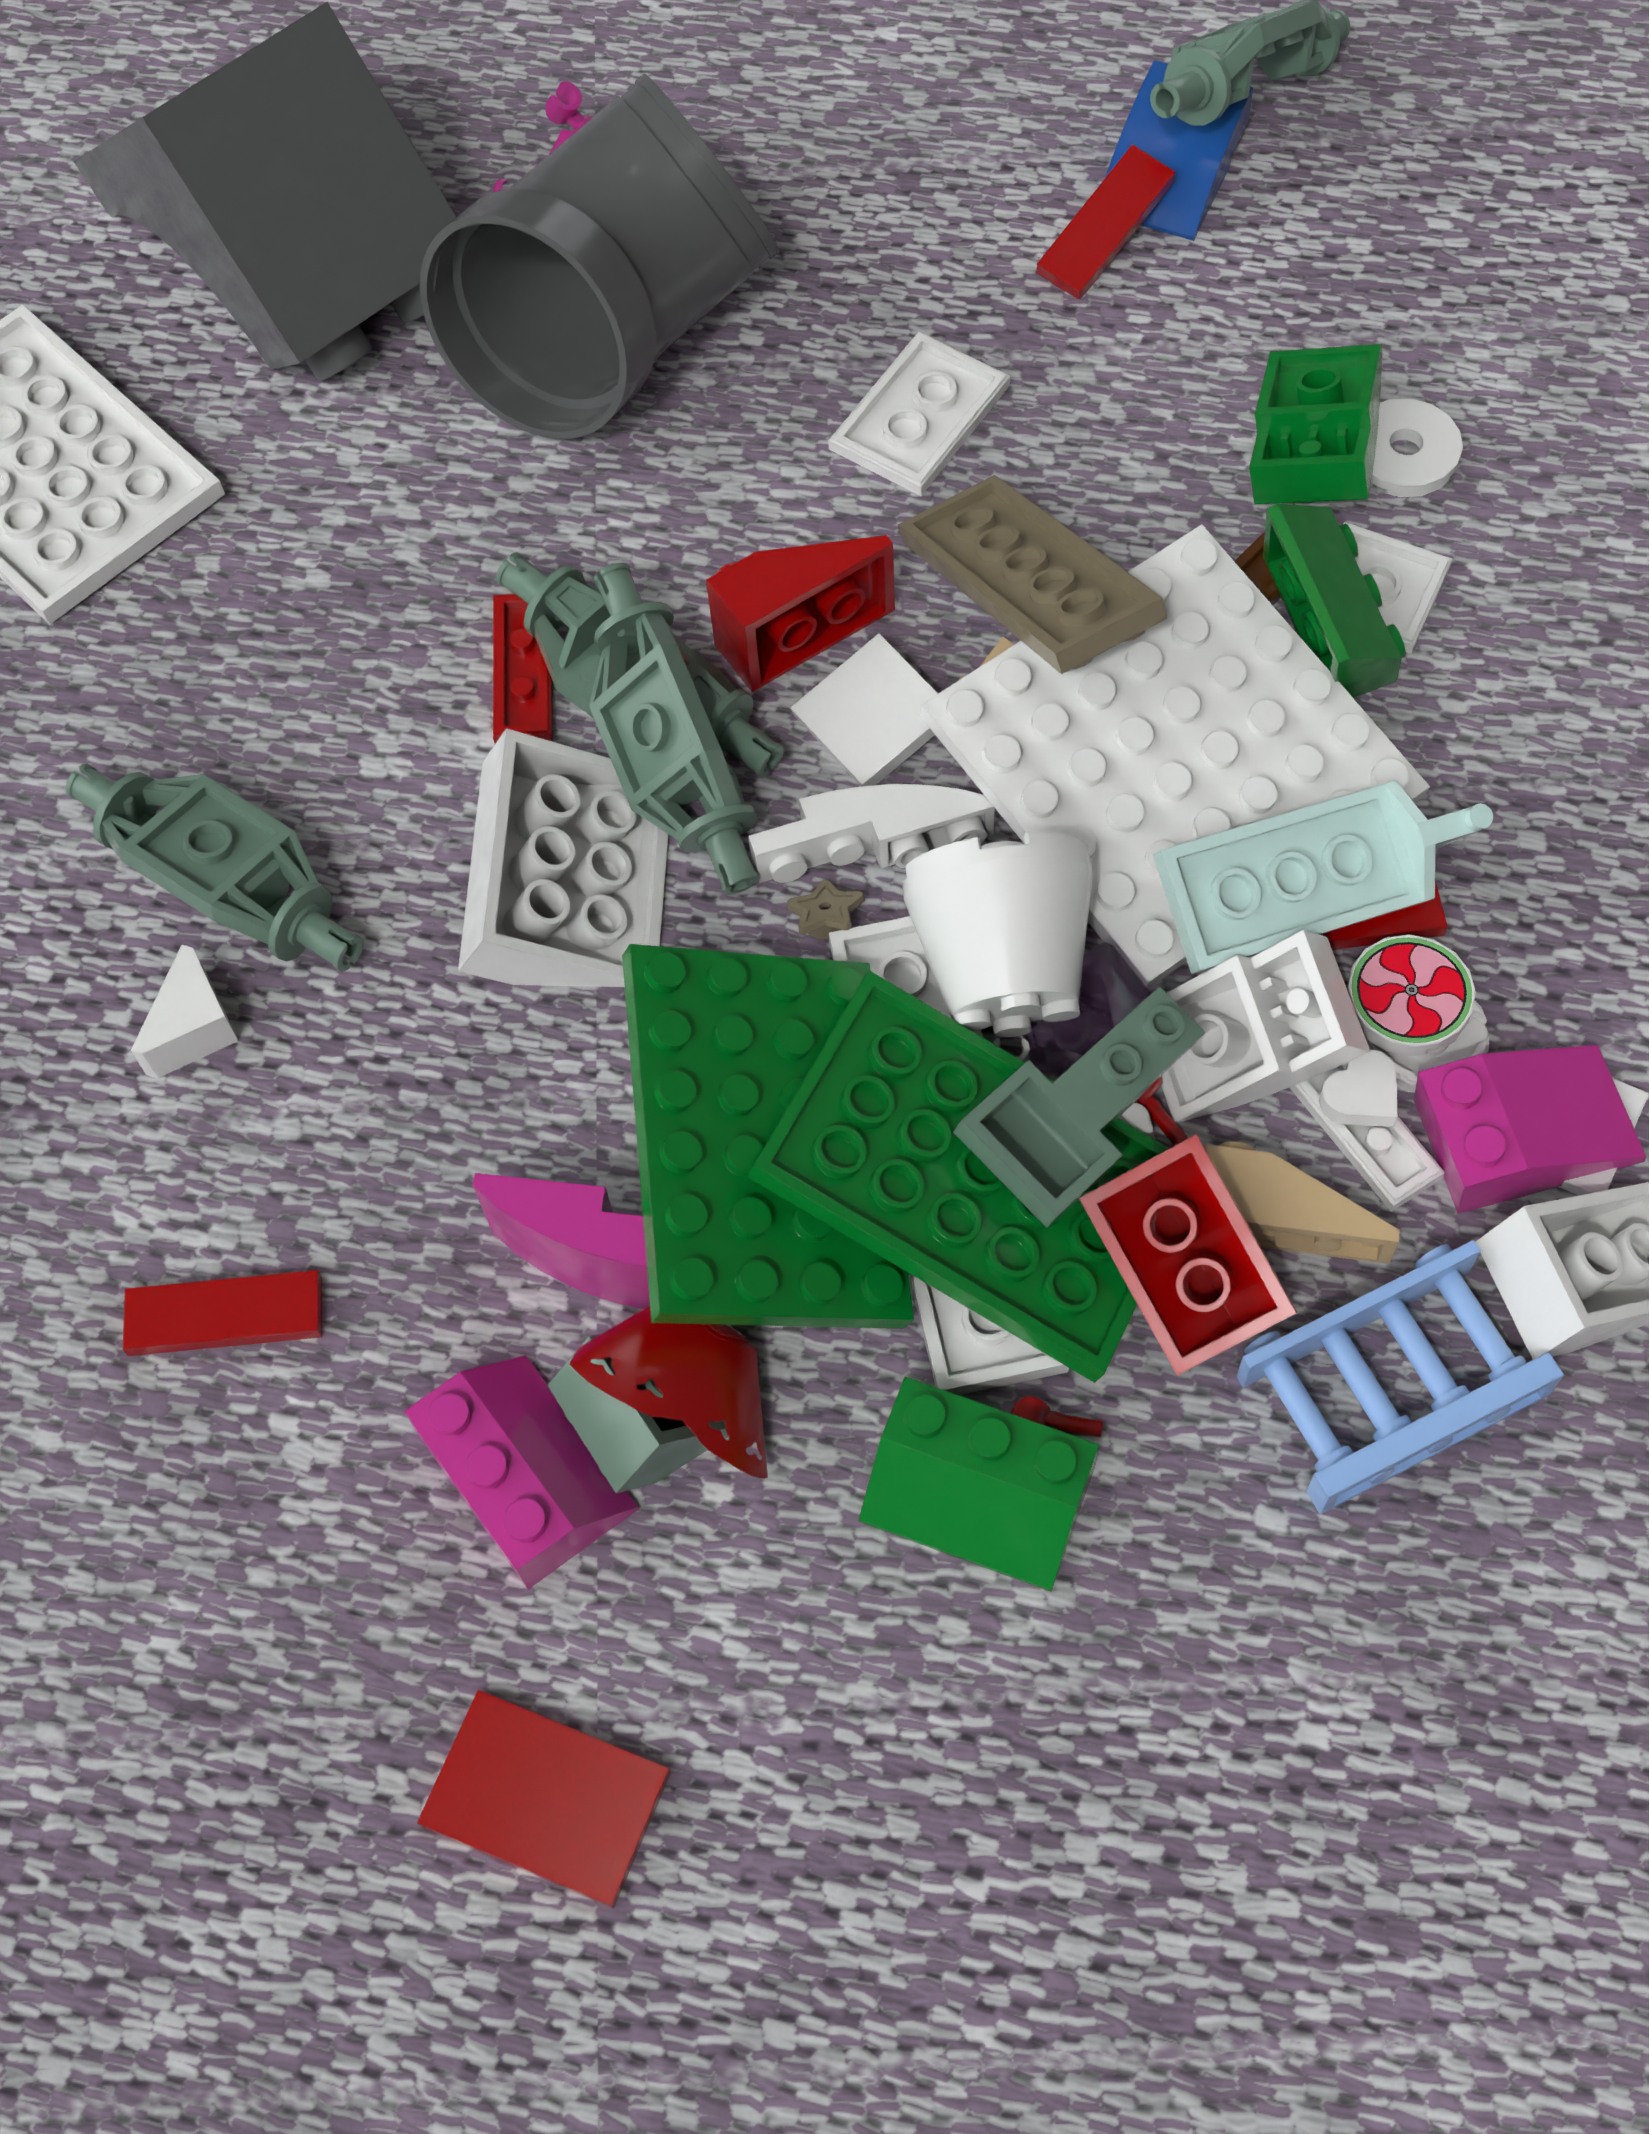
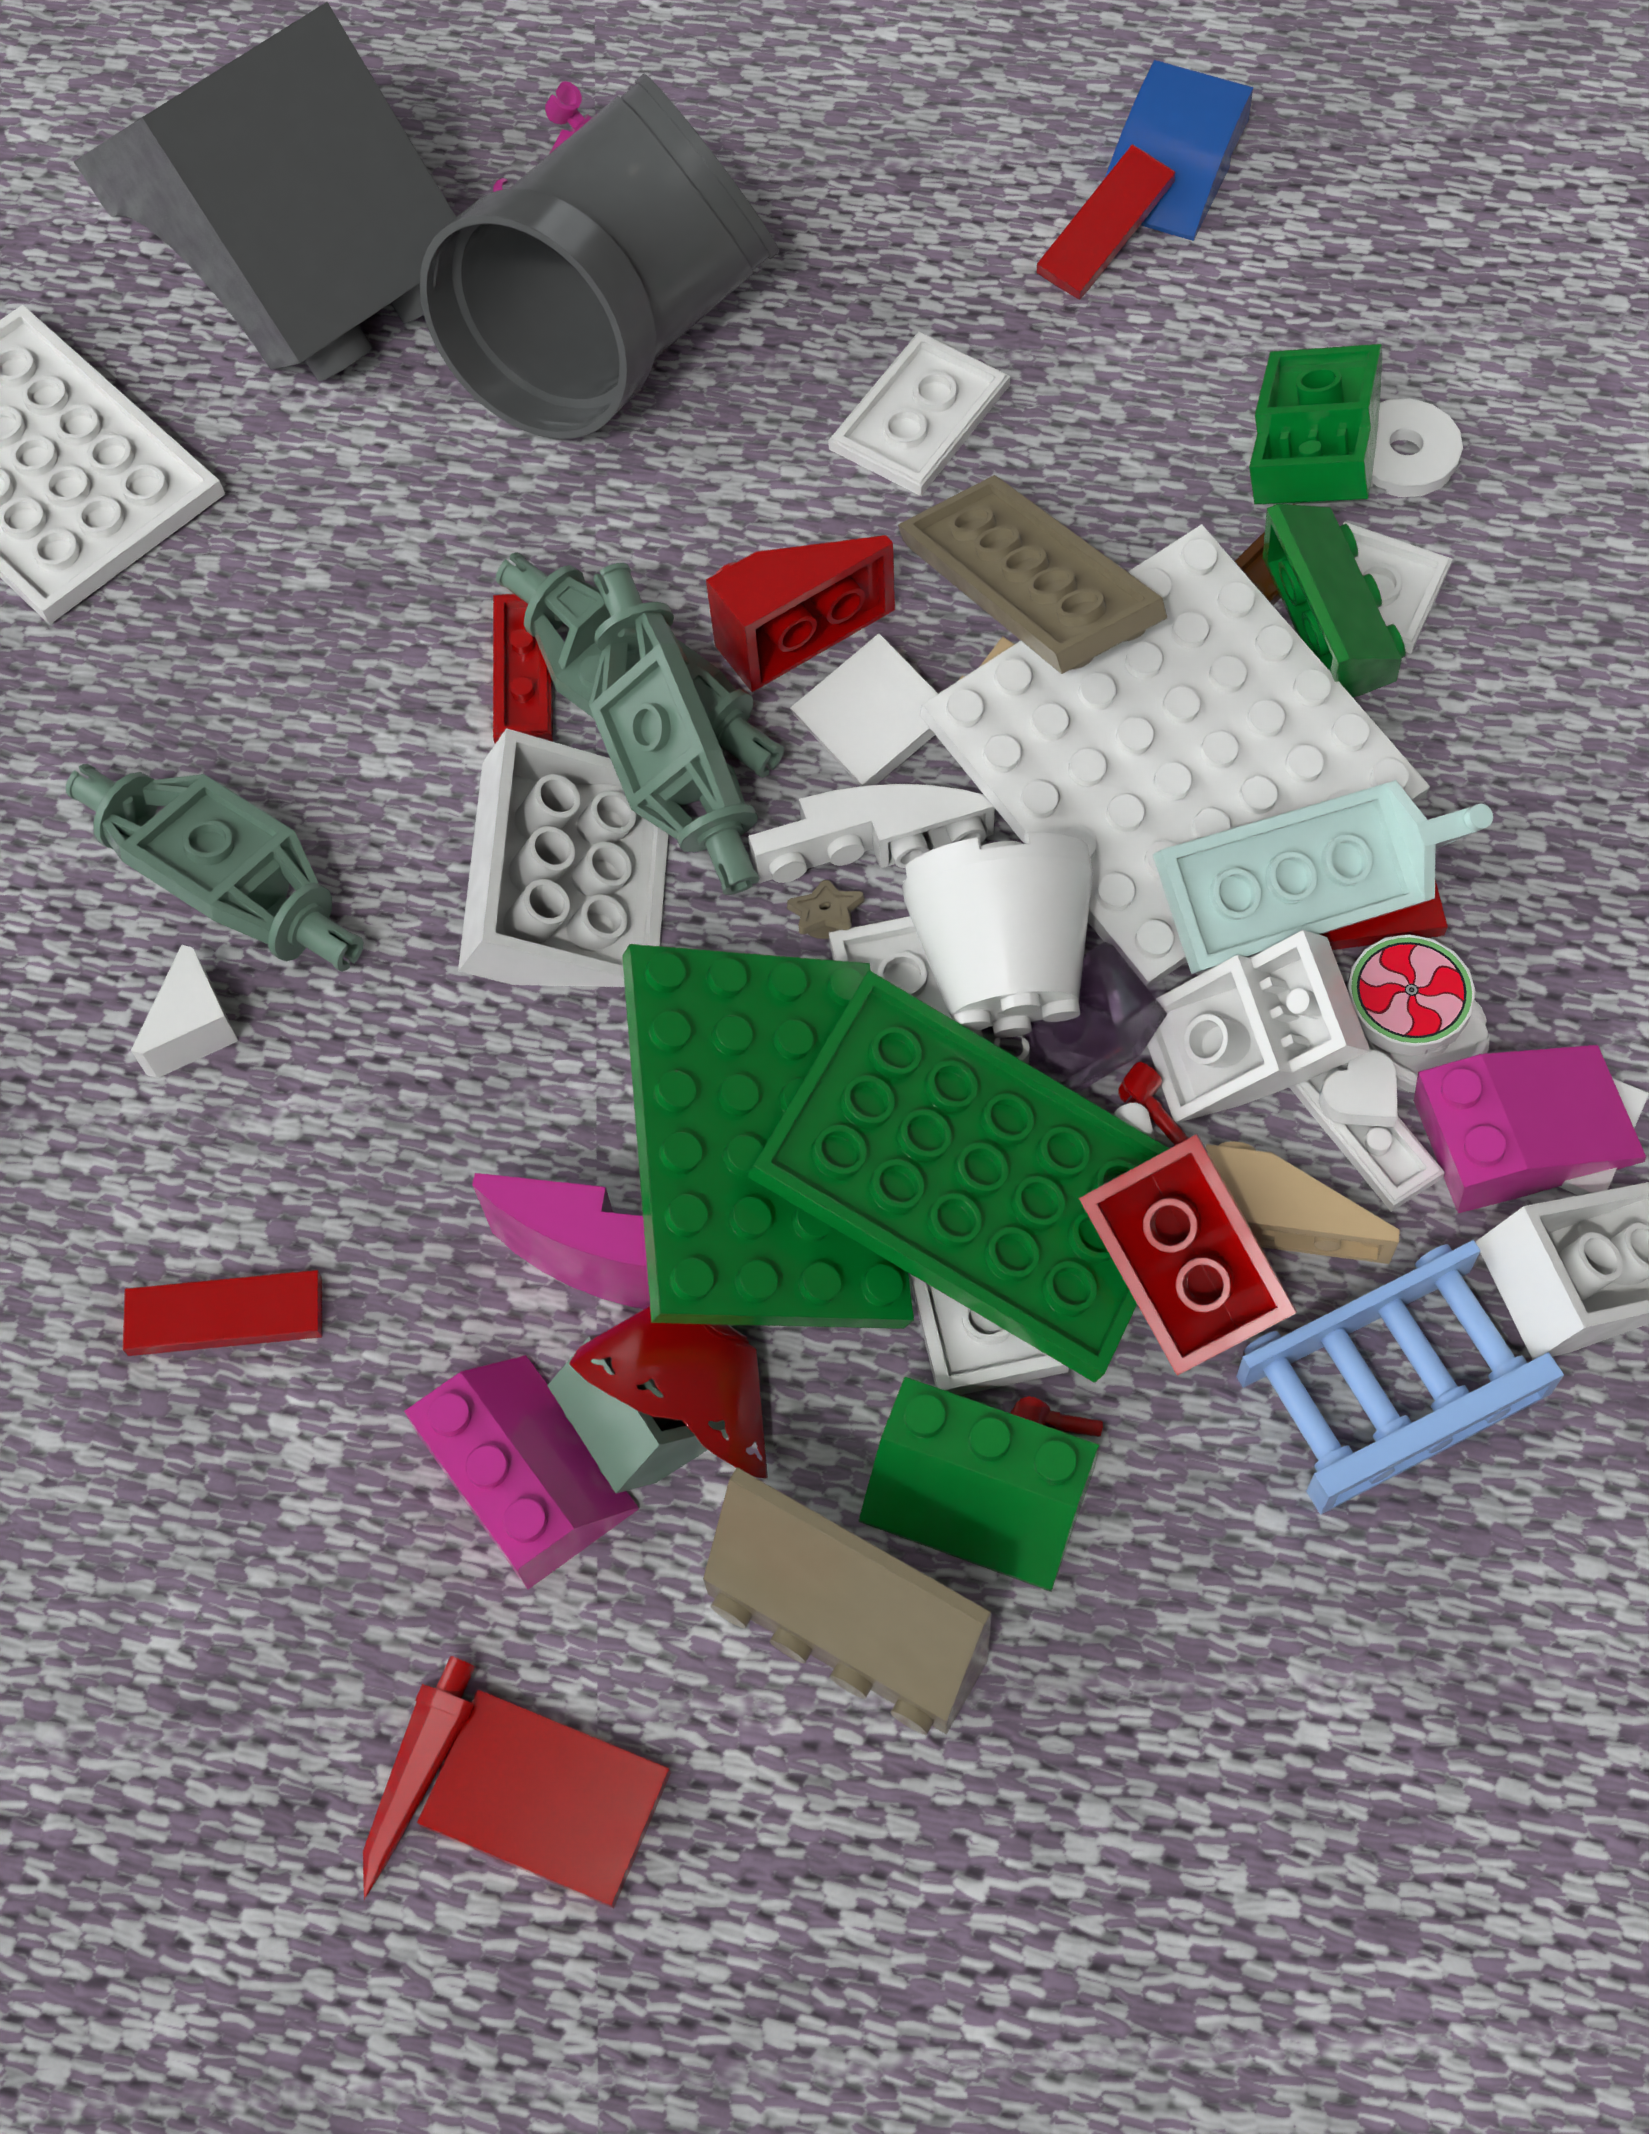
(426, 1742): none -> red bar
(845, 1605): none -> dark tan slope
(1048, 1135): sand green plate -> none
(1218, 66): sand green plate -> none

